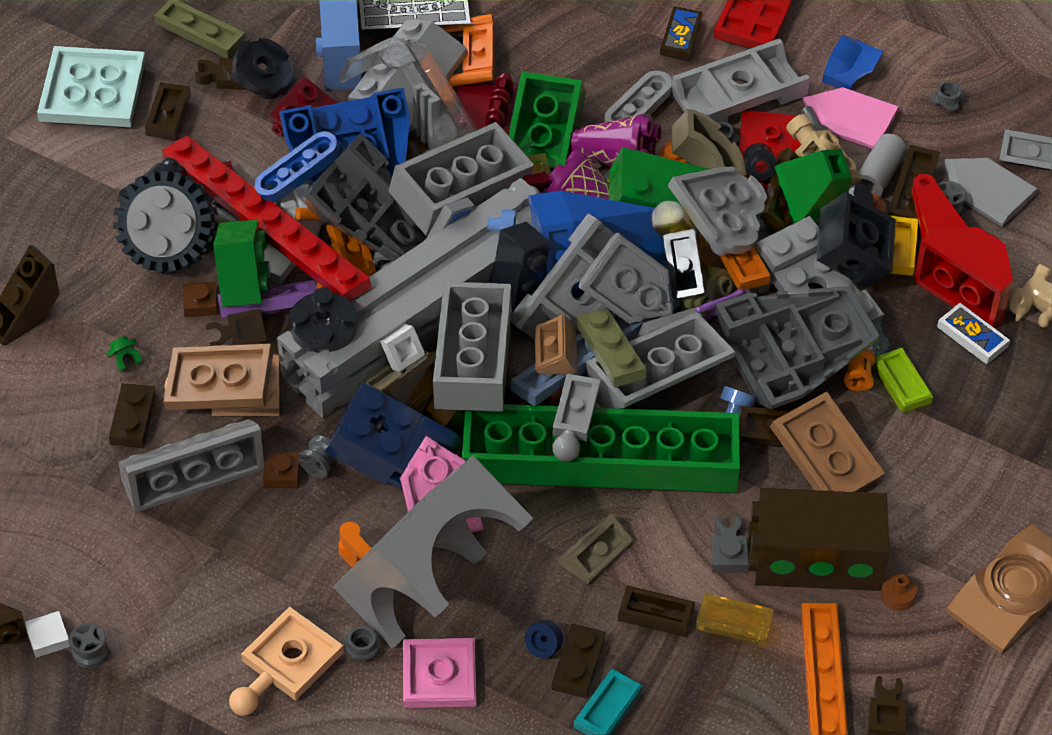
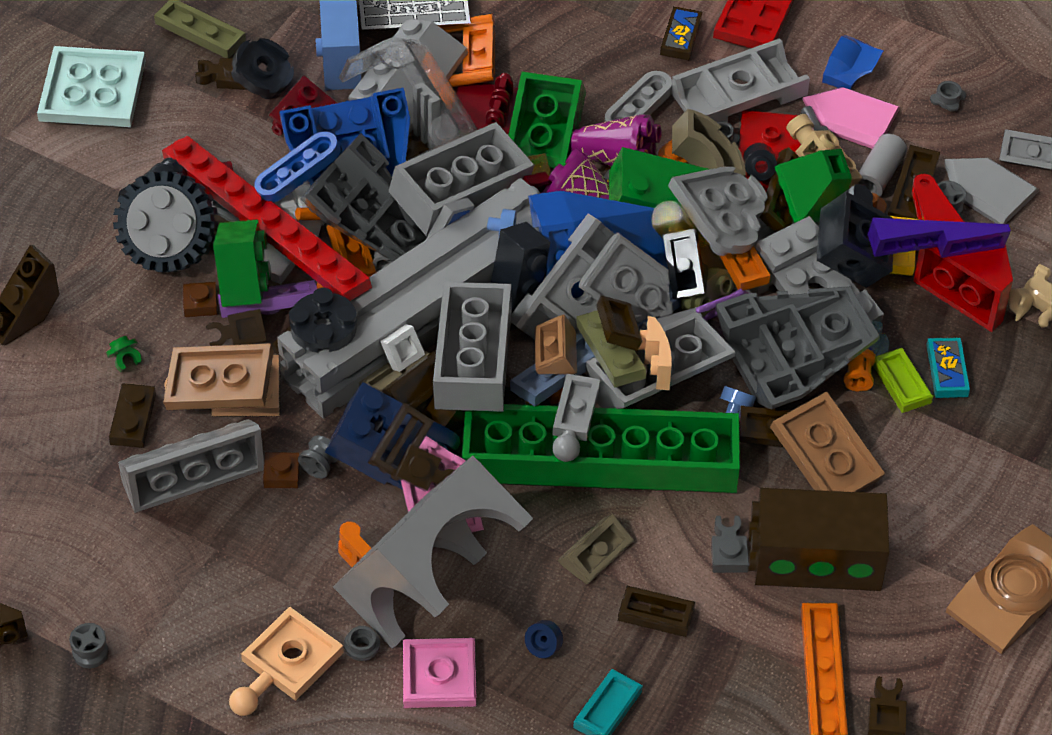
(47, 634): white tile -> none
(167, 110): dark brown plate -> none
(385, 466): none -> dark brown tile
(420, 468): none -> dark brown plate
(578, 660): dark brown plate -> none
(619, 323): none -> dark brown tile
(657, 352): none -> light nougat slope
(734, 619): clear yellow plate -> none
(899, 592): dark orange tile -> none
(948, 367): none -> tile
(951, 237): none -> dark purple slope
(973, 333): tile -> none

